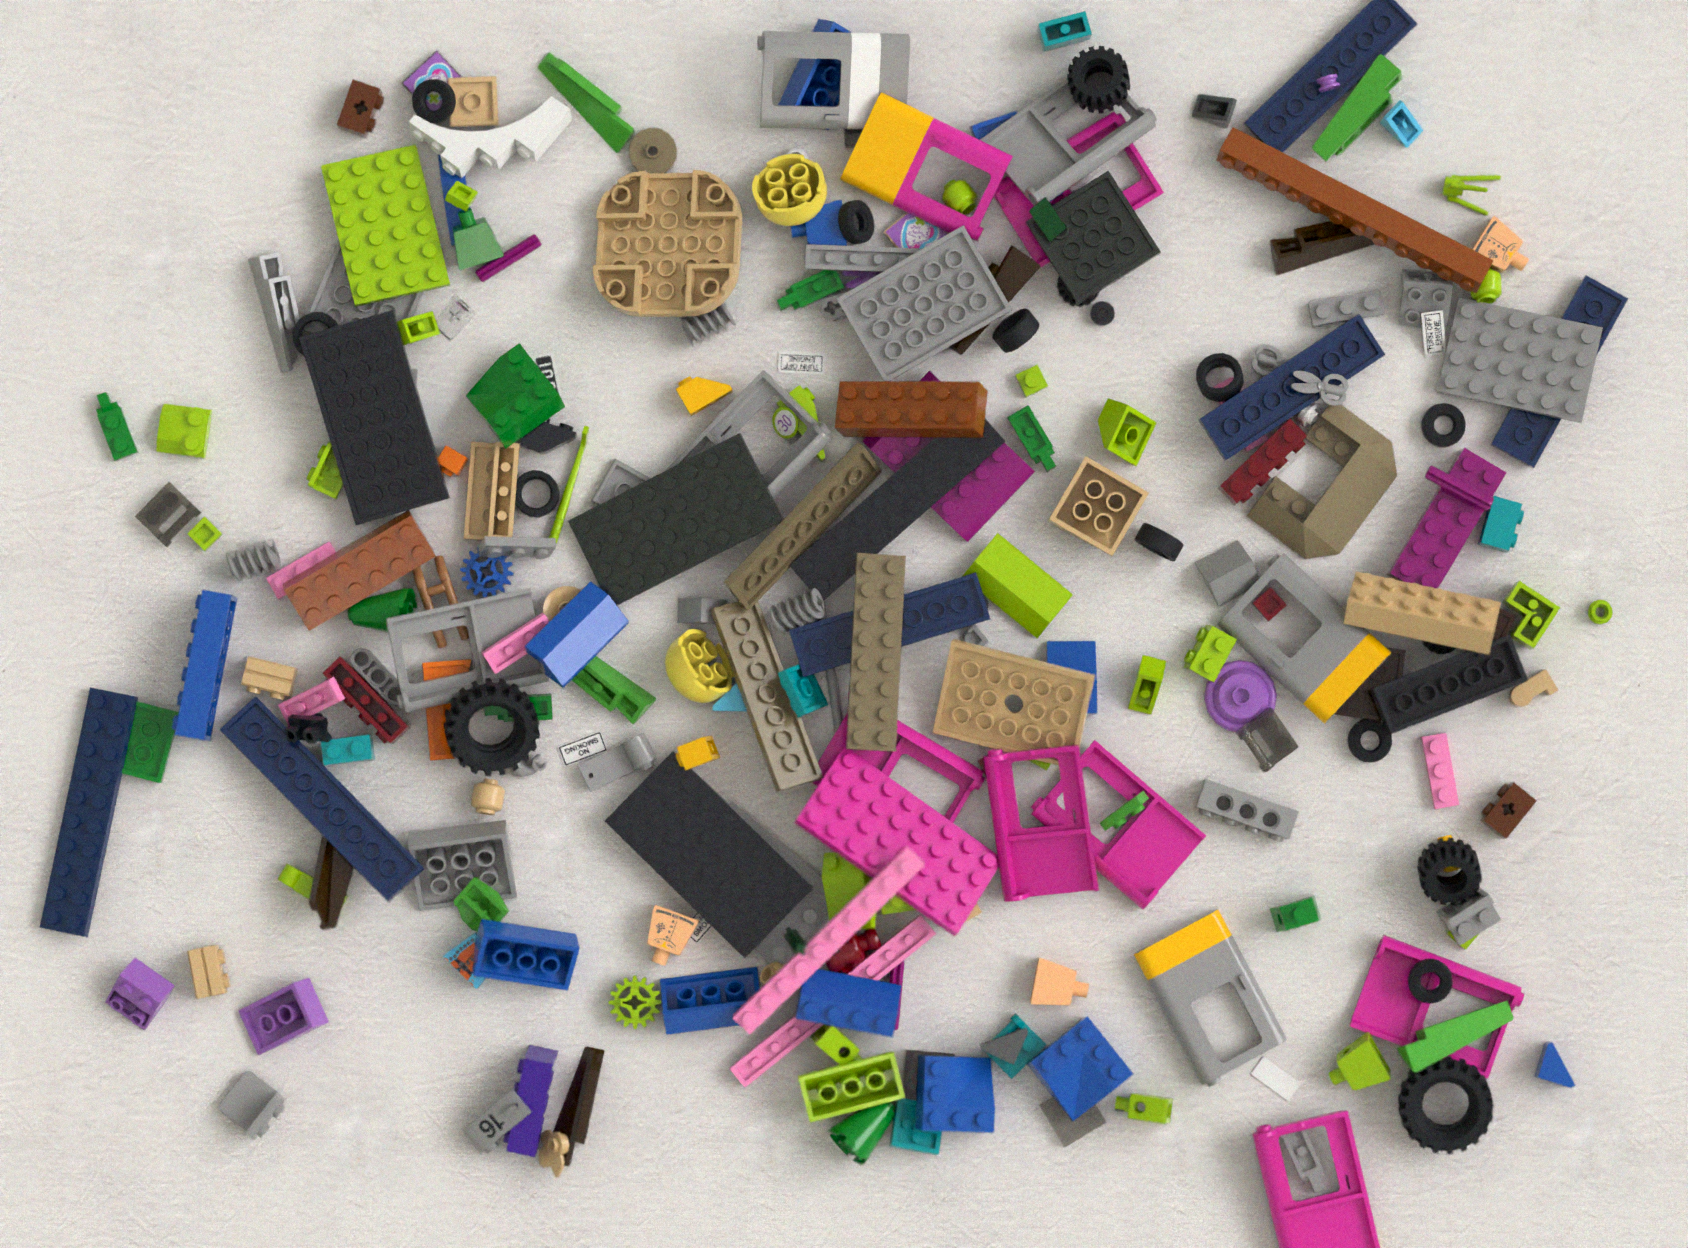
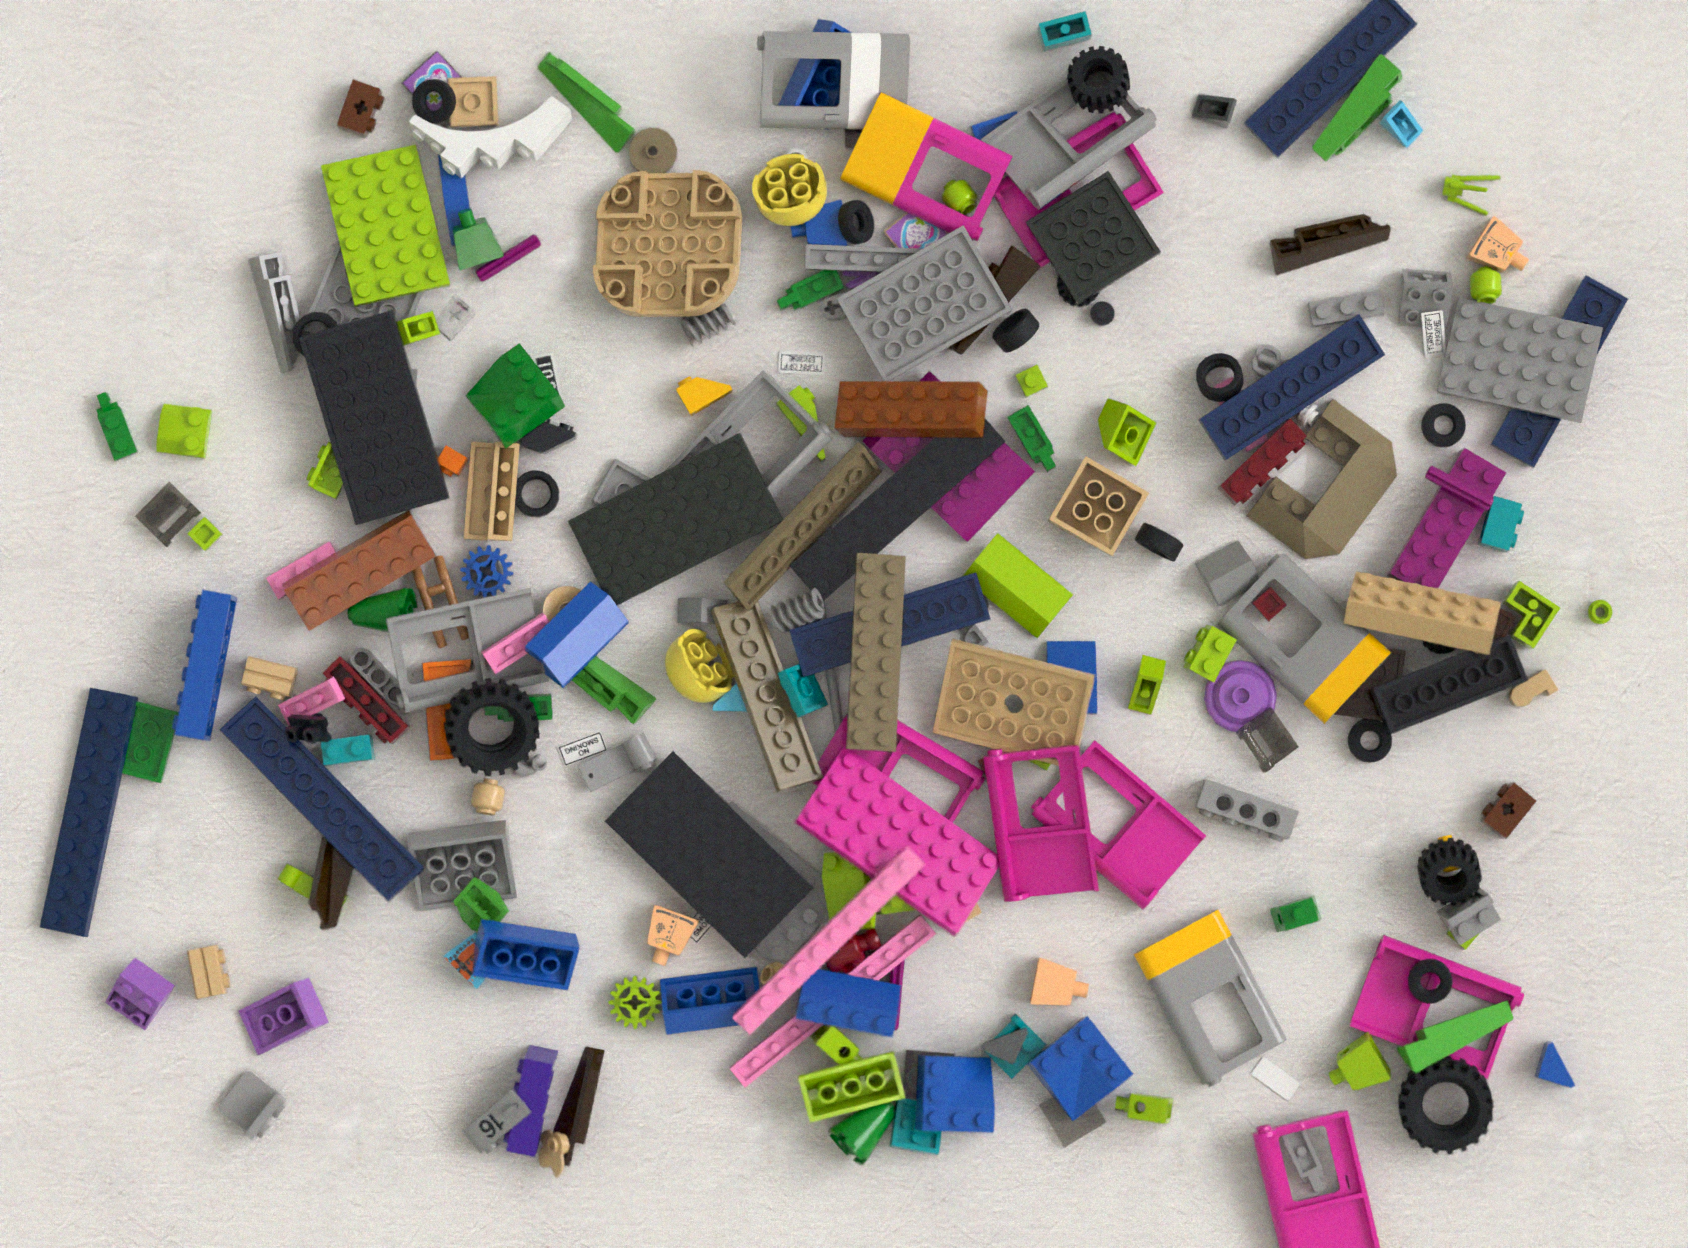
(254, 561): light grey piece -> none
(461, 196): lime plate -> none
(517, 547): light grey plate -> none
(565, 500): lime piece -> none
(697, 752): yellow slope -> none
(785, 422): sticker -> none
(795, 941): dark green axle -> none
(1047, 219): dark green sticker -> none
(1133, 806): bright green plate -> none
(1314, 385): light grey piece -> none
(1328, 83): medium lavender bush -> none
(1354, 210): dark orange brick -> none
(1440, 771): bright pink plate -> none

